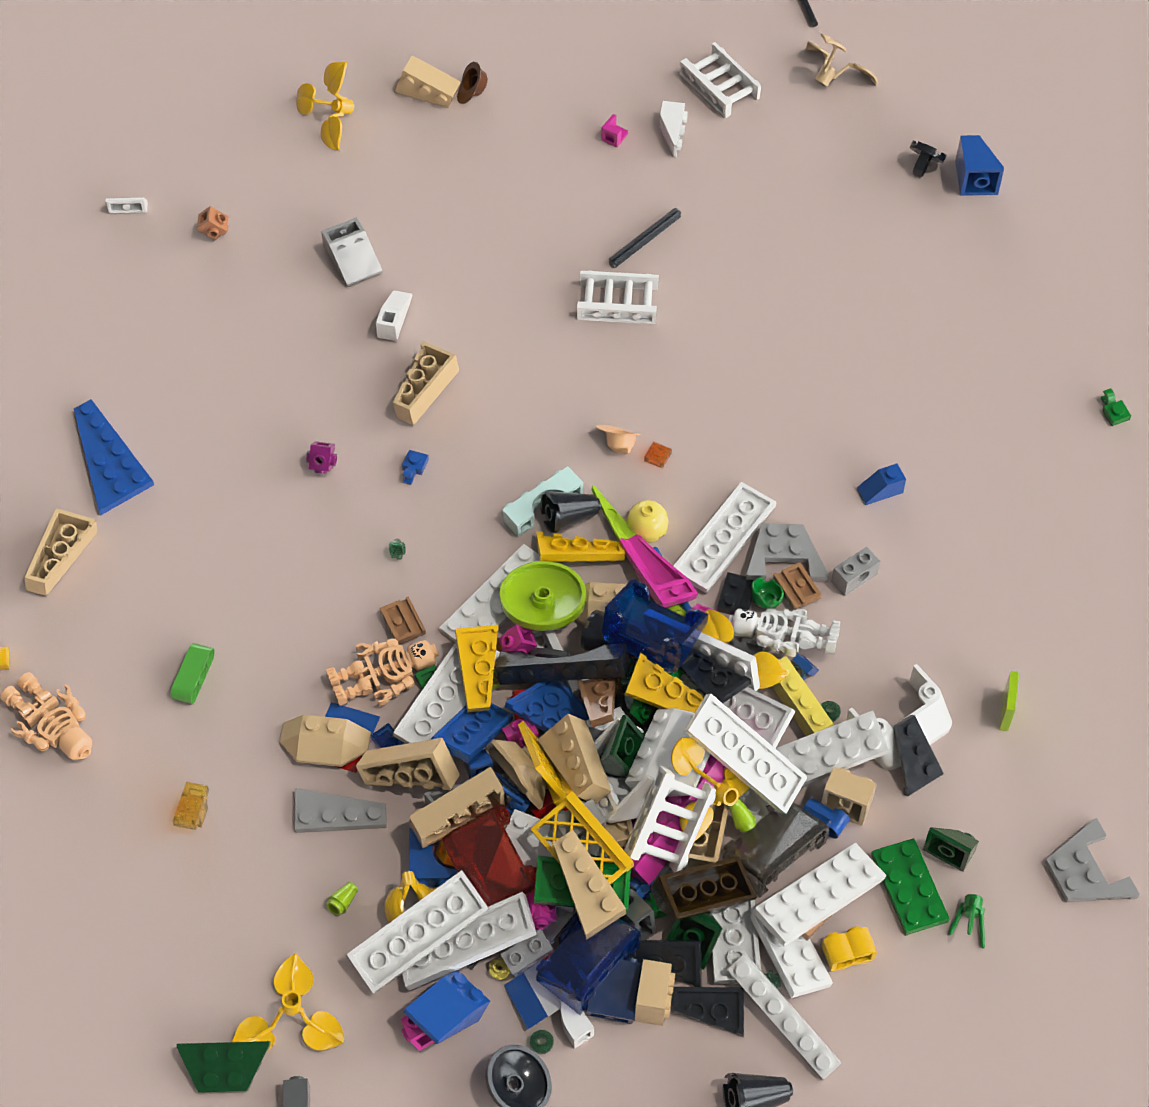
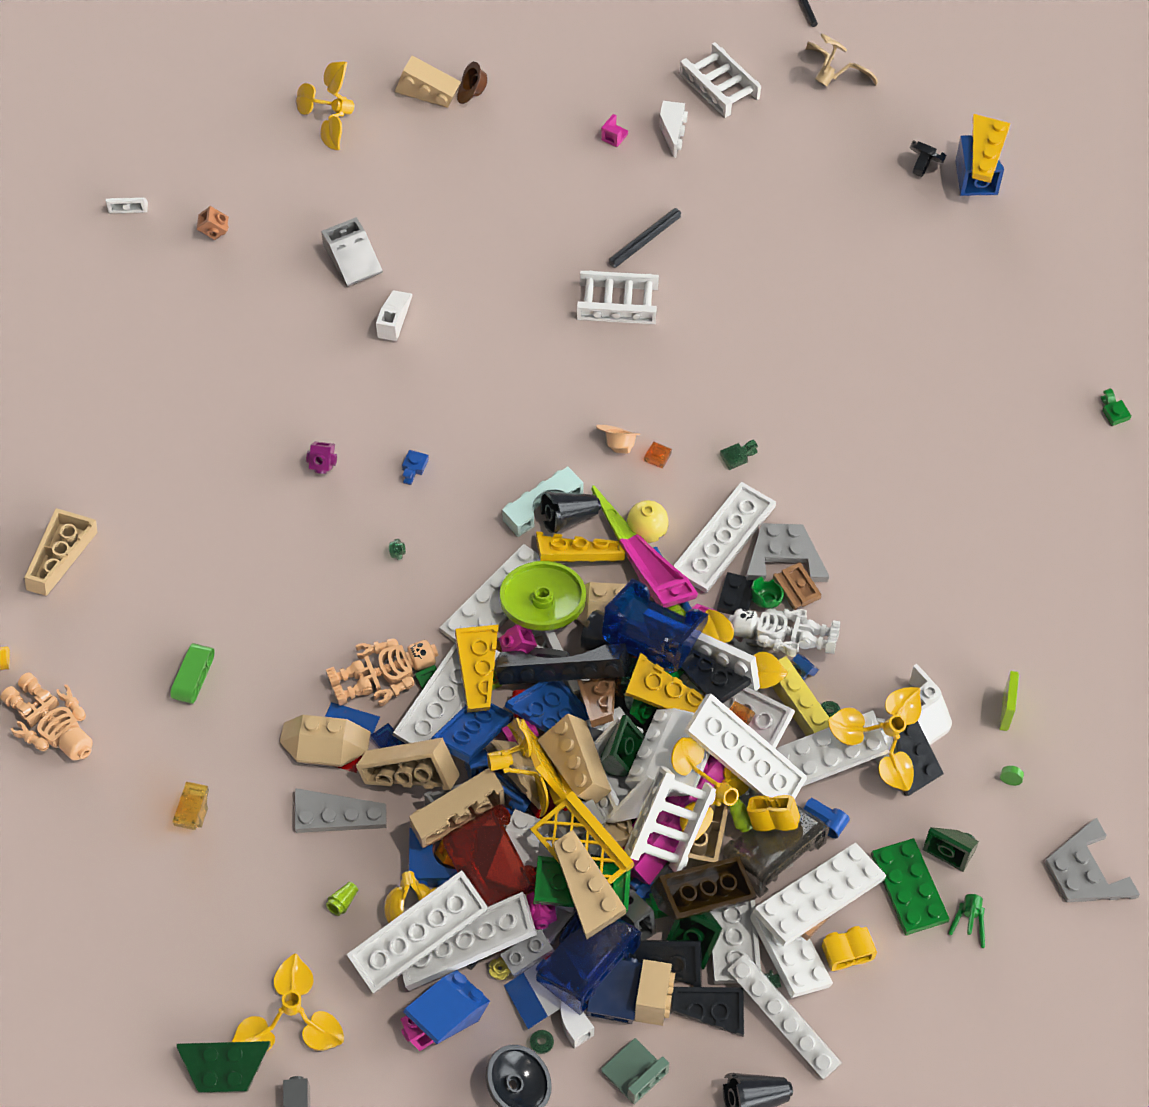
(111, 464): blue wing -> none
(402, 620): medium nougat plate -> none
(425, 381): tan wedge -> none
(502, 759): none -> yellow plant
(635, 1070): none -> sand green bracket
(736, 455): none -> clear green plate
(742, 712): none -> clear orange plate
(773, 813): none -> yellow brick
(849, 794): tan brick -> none
(855, 571): light grey brick -> none
(882, 484): blue slope -> none
(905, 708): none -> yellow plant
(987, 145): none -> yellow wing
(1012, 775): none -> bright green tile

